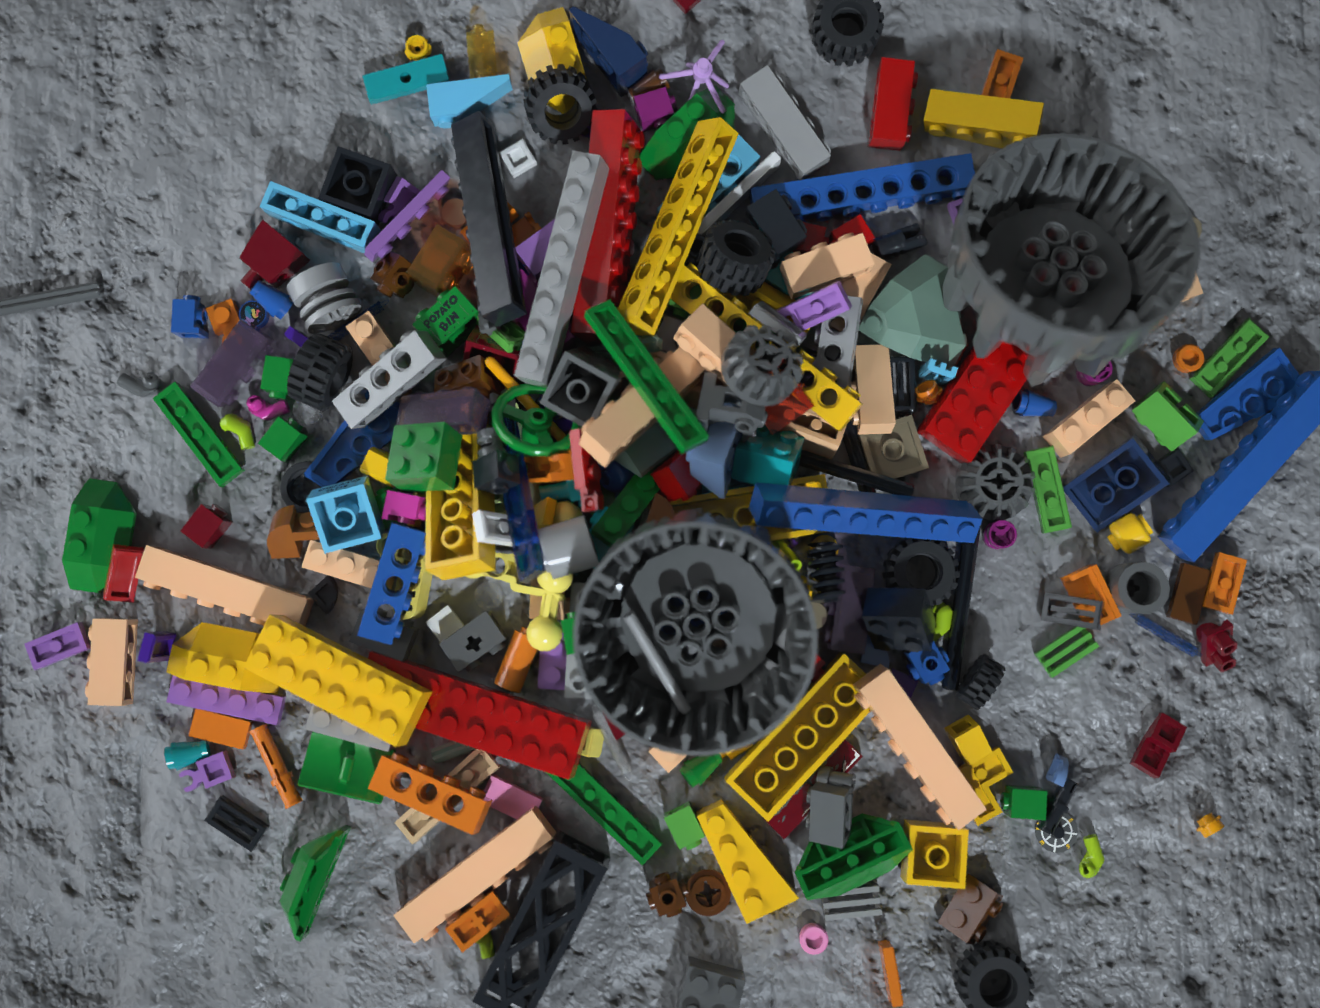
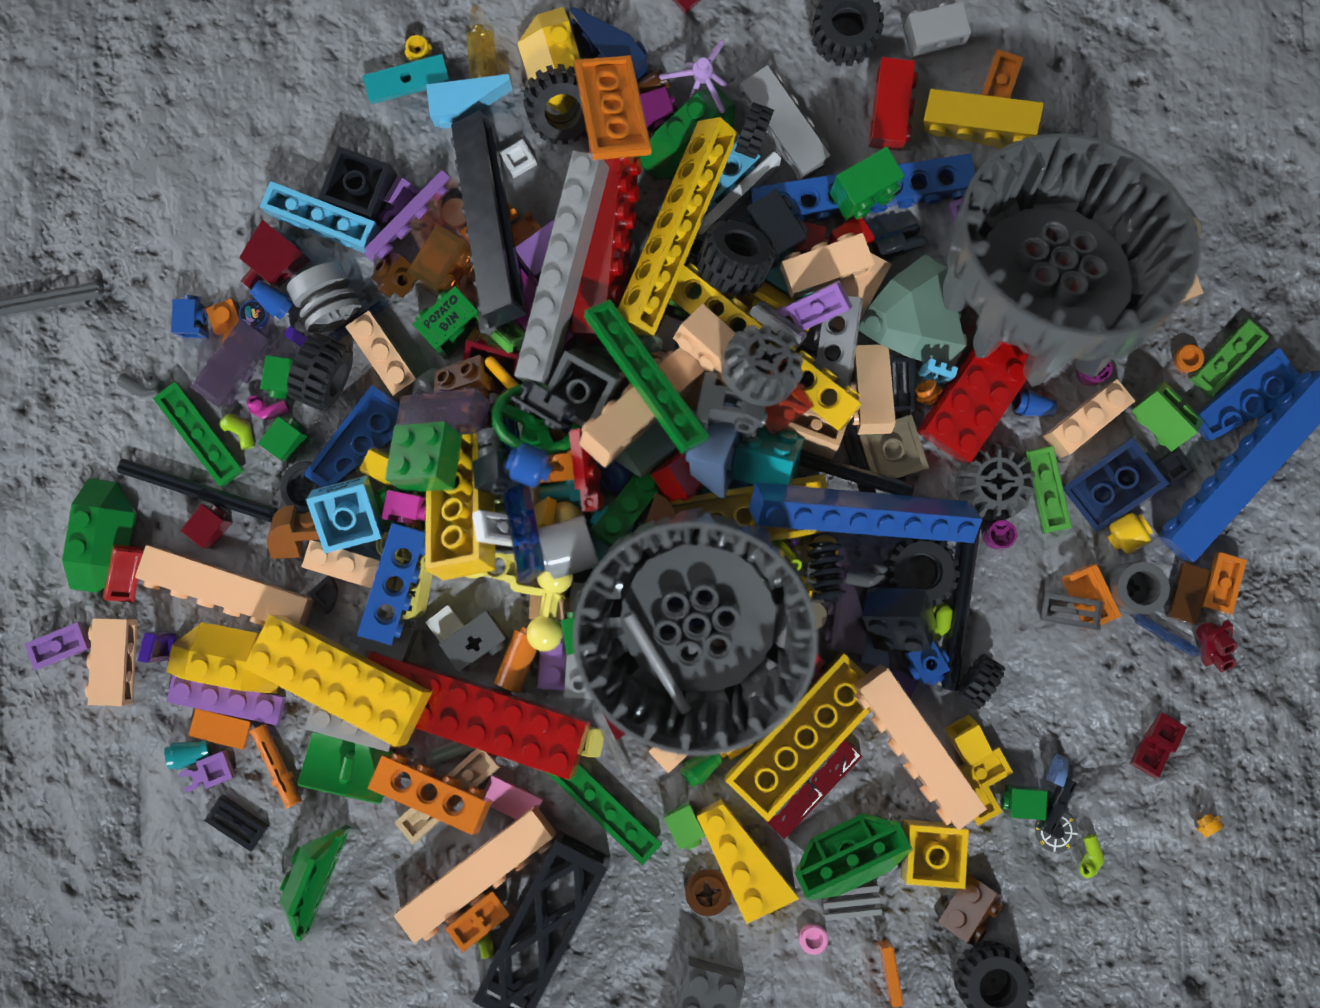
(196, 490): none -> black axle
(424, 359): light grey brick -> none
(529, 465): none -> blue head
(533, 402): none -> black hinge
(612, 107): none -> orange tile
(663, 884): reddish brown brick -> none
(754, 130): none -> black tyre
(830, 807): dark grey hinge -> none
(867, 184): none -> green brick
(867, 579): none -> dark grey arm
(937, 28): none -> light grey brick
(1086, 637): bright green tile -> none

